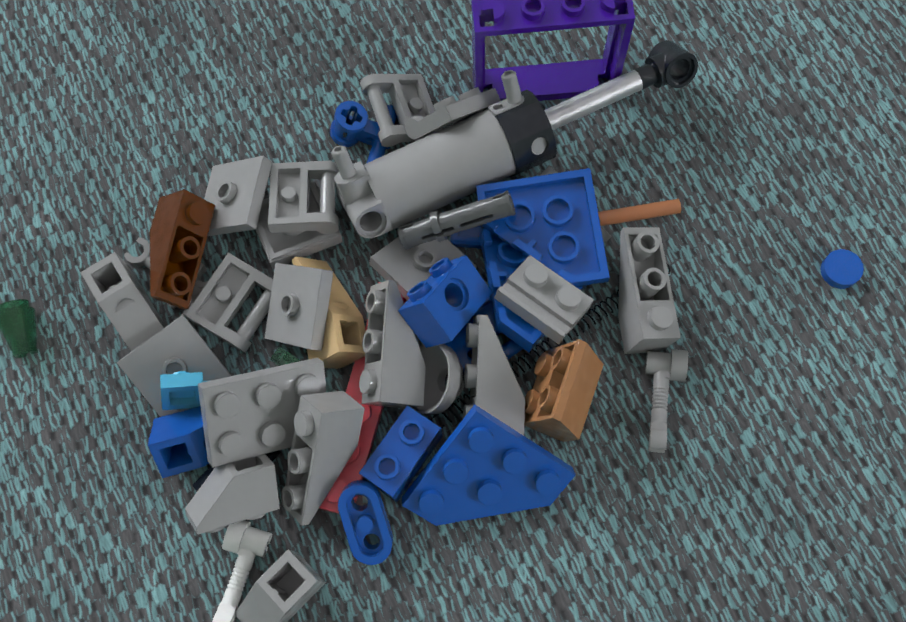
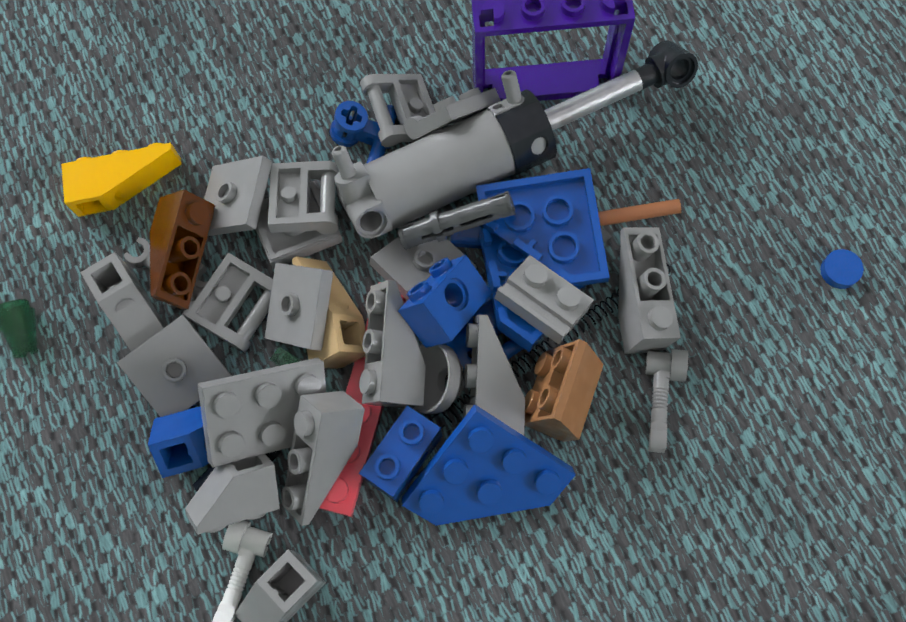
(112, 179): none -> yellow slope
(180, 390): medium azure plate -> none
(365, 520): blue plate -> none

